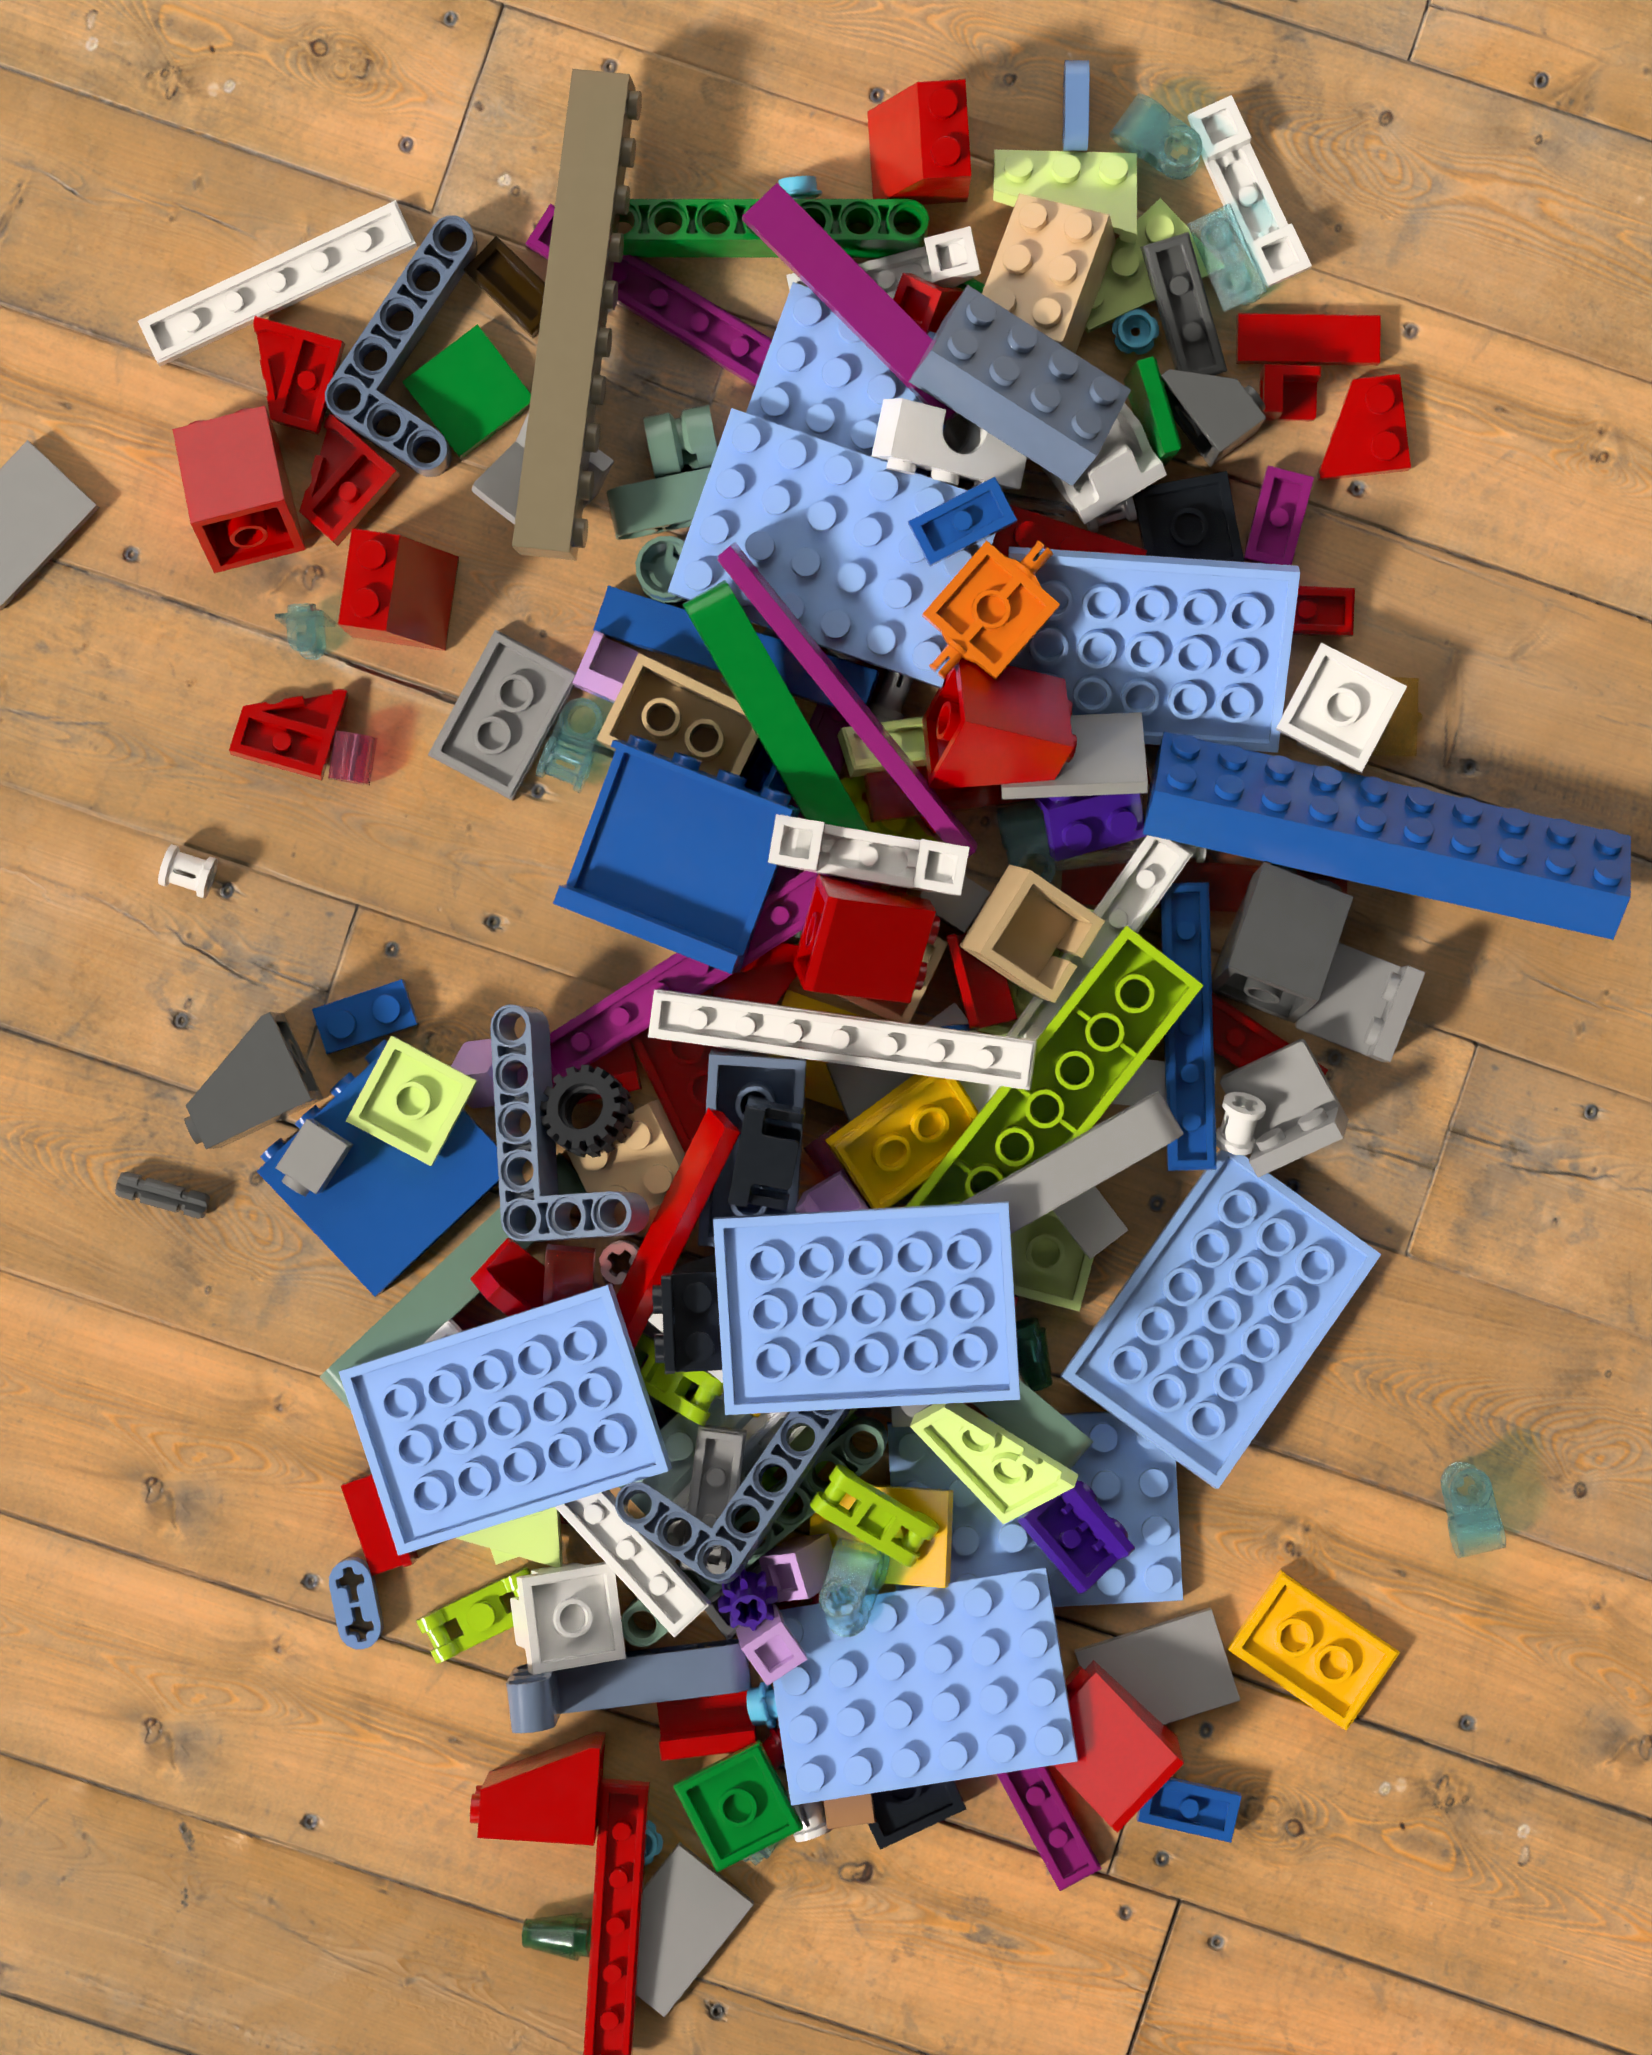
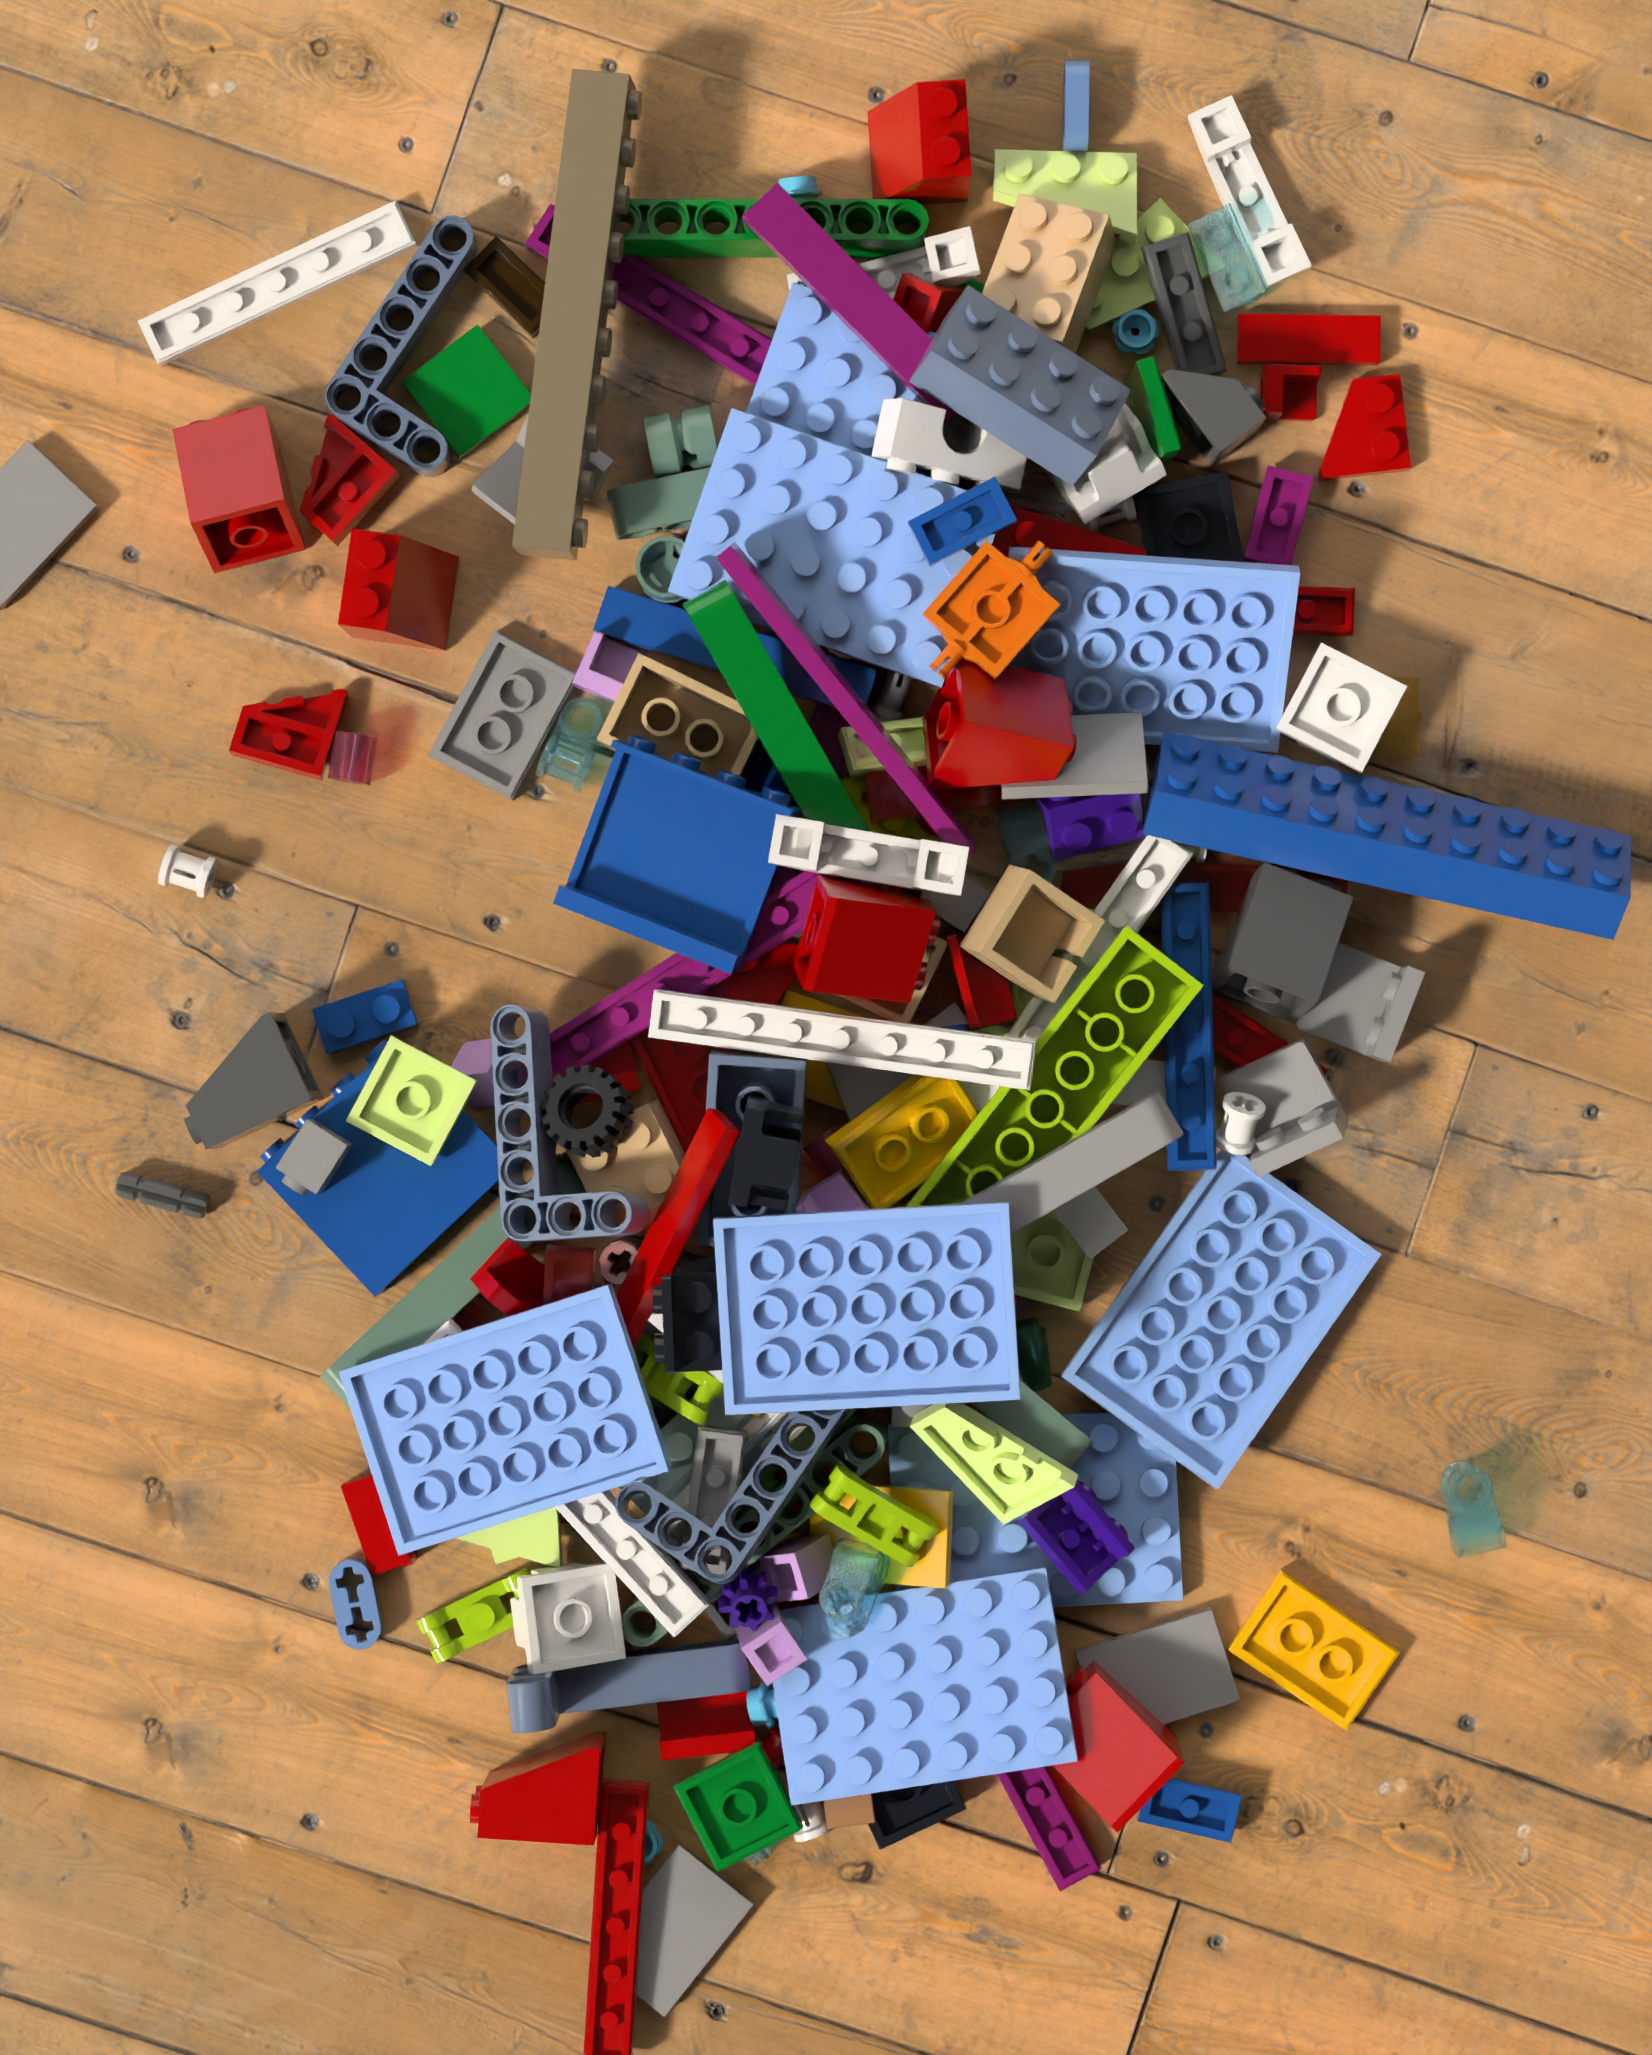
(296, 372): red wing -> none
(306, 629): clear light blue hinge -> none
(559, 1935): clear green cone -> none
(1153, 133): clear light blue piece -> none

